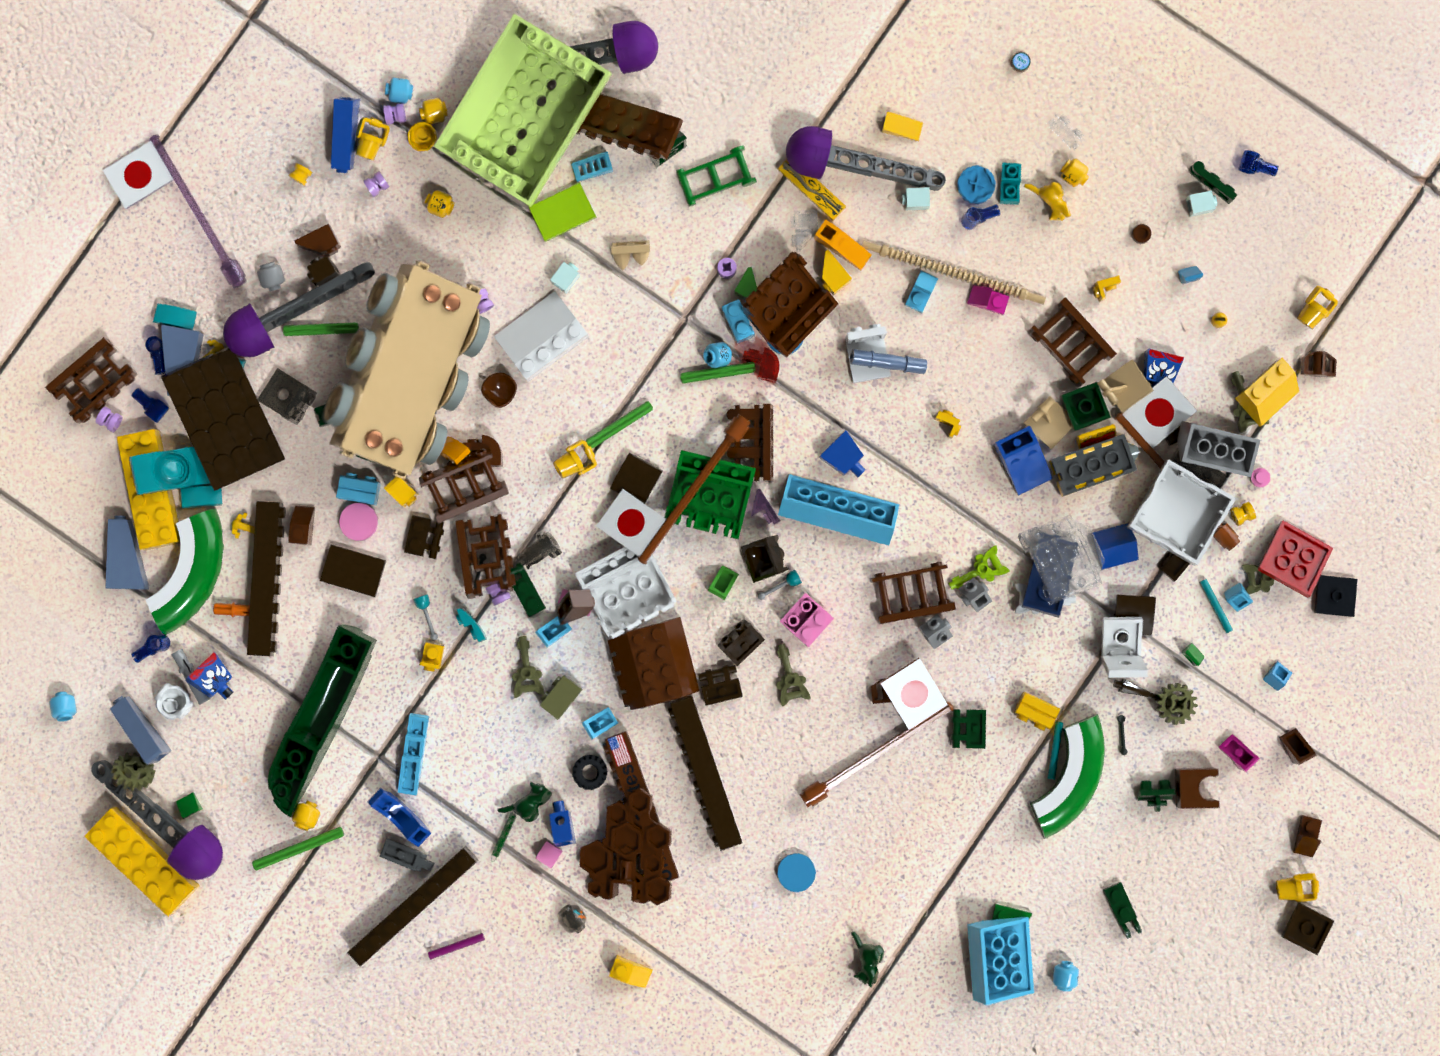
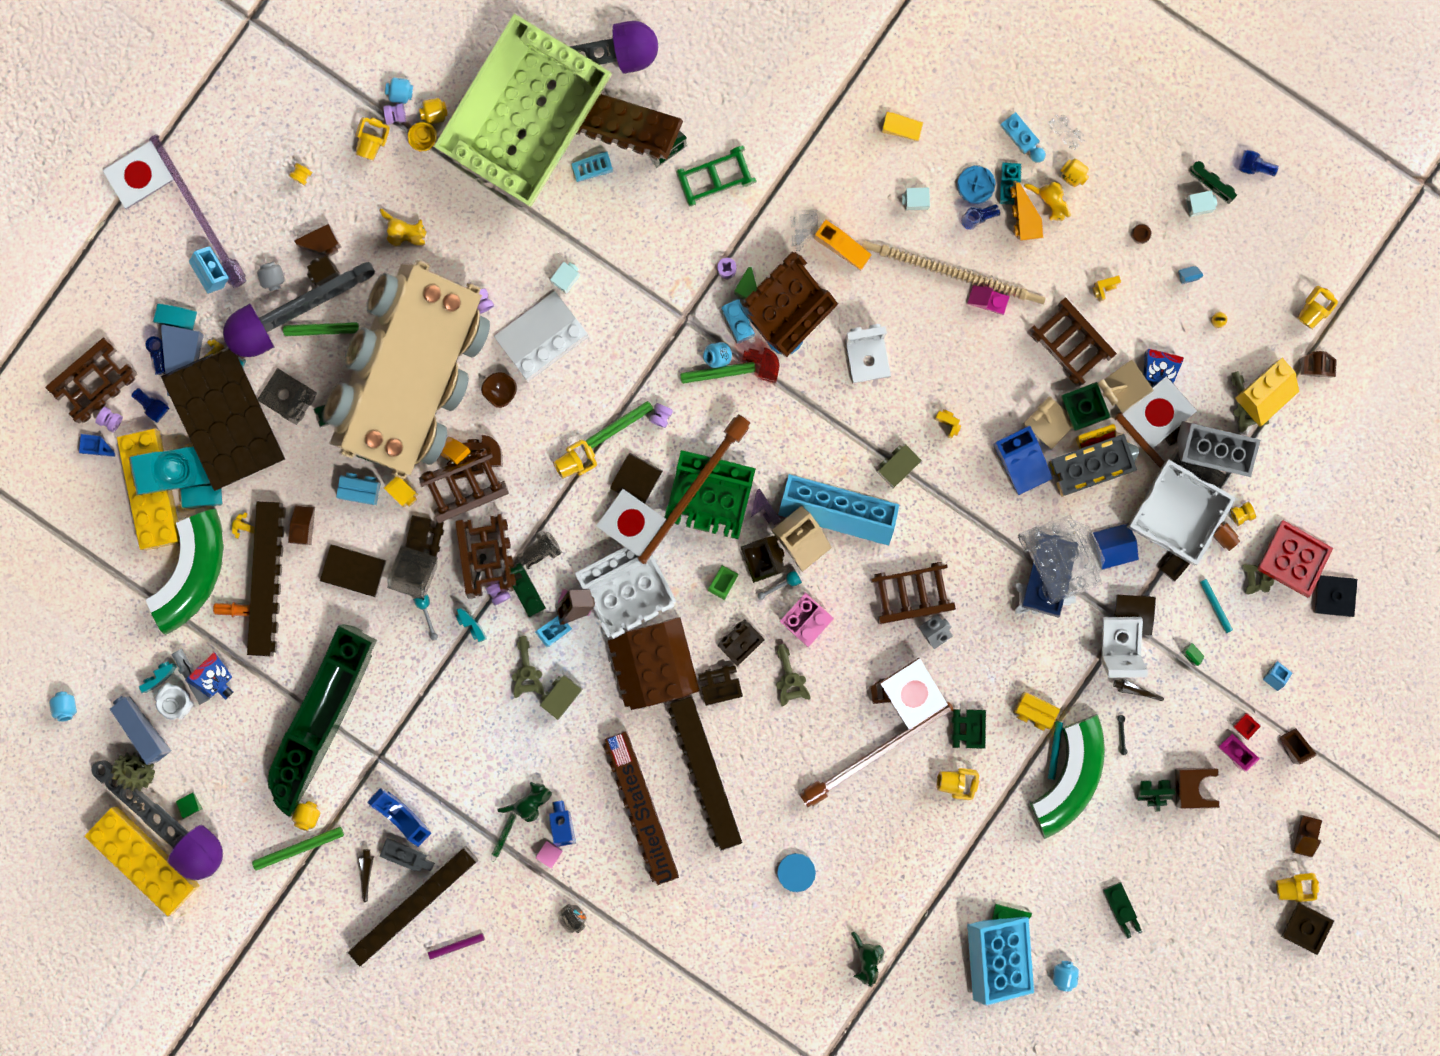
(94, 446): none -> blue slope
(124, 558): sand blue slope -> none
(151, 648): clear blue pin -> none
(161, 674): none -> teal slope
(208, 269): none -> medium azure brick
(343, 133): blue slope -> none
(358, 521): bright pink tile -> none
(365, 866): none -> dark brown piece
(376, 184): lavender wheel -> none
(400, 231): none -> yellow animal
(412, 572): none -> clear smoke brick
(413, 754): medium azure slope -> none
(432, 656): yellow bracket -> none
(439, 203): yellow head -> none
(562, 212): lime tile -> none
(600, 723): medium azure slope -> none
(601, 772): black tyre -> none
(622, 250): tan tile -> none
(627, 841): reddish brown piece -> none
(630, 972): yellow slope -> none
(664, 412): none -> lavender wheel
(756, 433): reddish brown fence -> none
(802, 538): none -> tan slope
(811, 151): piece -> none
(814, 190): yellow tile -> none
(833, 274): yellow slope -> none
(844, 455): blue torso -> none
(888, 361): sand blue piece -> none
(899, 465): none -> olive brick
(921, 291): medium azure slope -> none
(954, 783): none -> yellow piece
(974, 590): light grey brick -> none
(981, 569): lime piece -> none
(1020, 62): tile -> none
(1023, 137): none -> medium azure plate
(1028, 220): none -> light orange slope
(1185, 703): olive gear -> none
(1238, 597): medium azure slope -> none
(1246, 726): none -> red plate
(1260, 477): bright pink plate -> none

